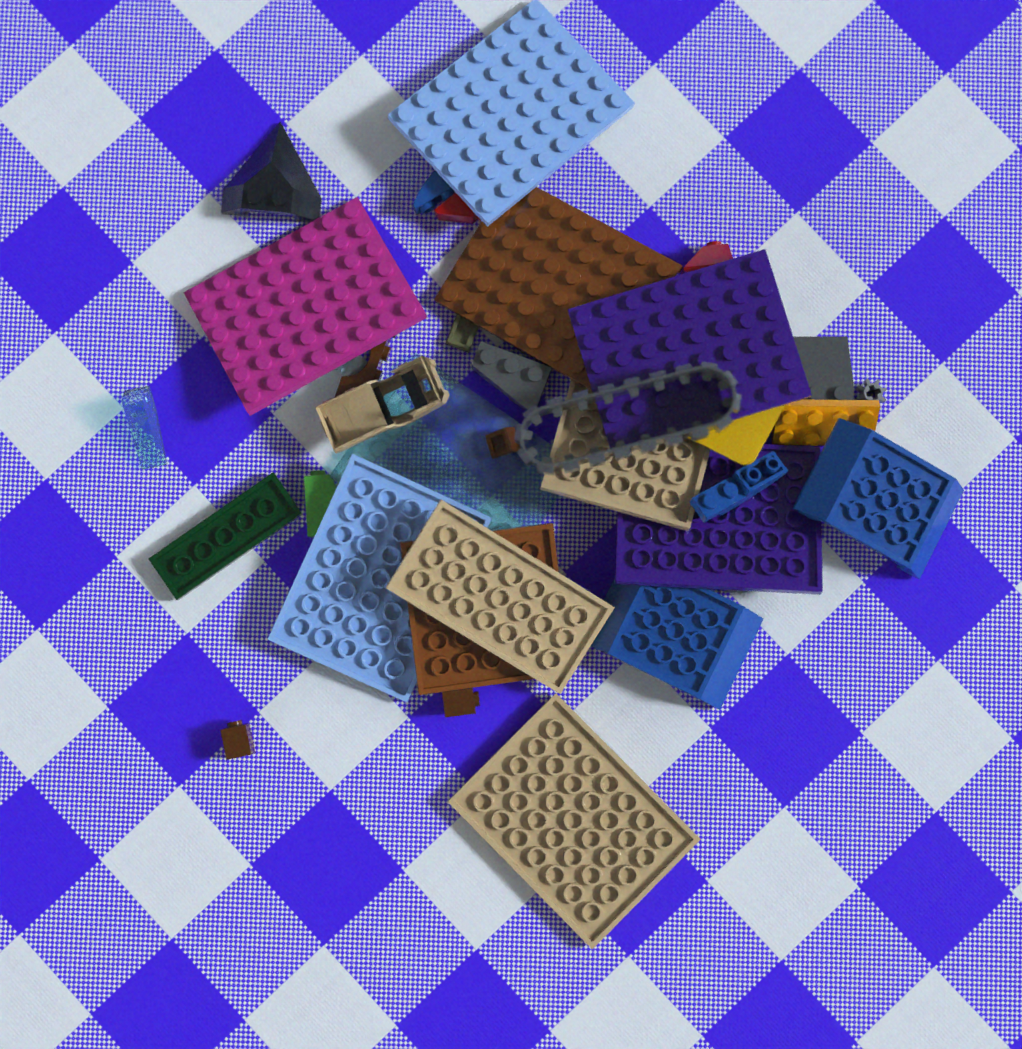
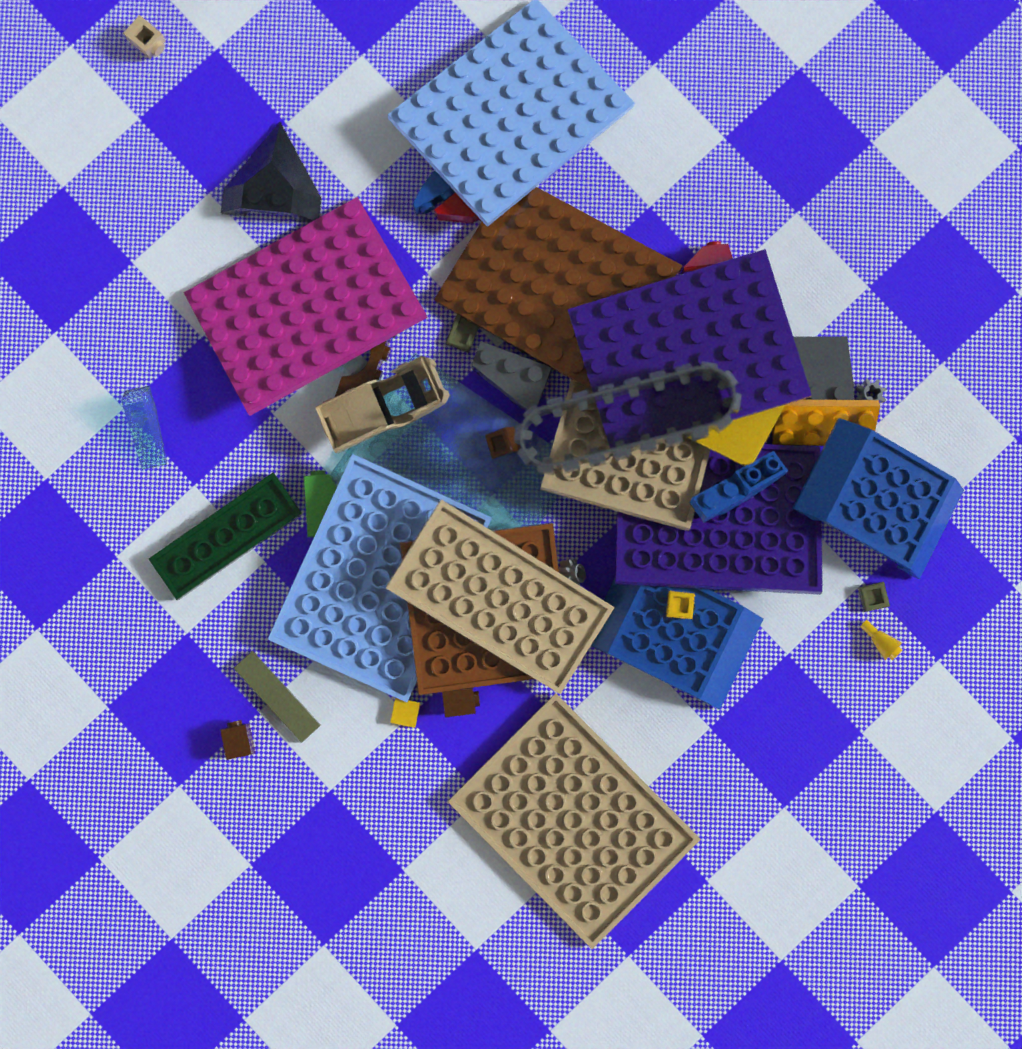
(140, 32): none -> tan brick
(277, 696): none -> olive tile
(405, 712): none -> yellow tile
(572, 570): none -> light grey gear
(680, 605): none -> yellow tile
(873, 597): none -> olive tile
(884, 643): none -> yellow cone

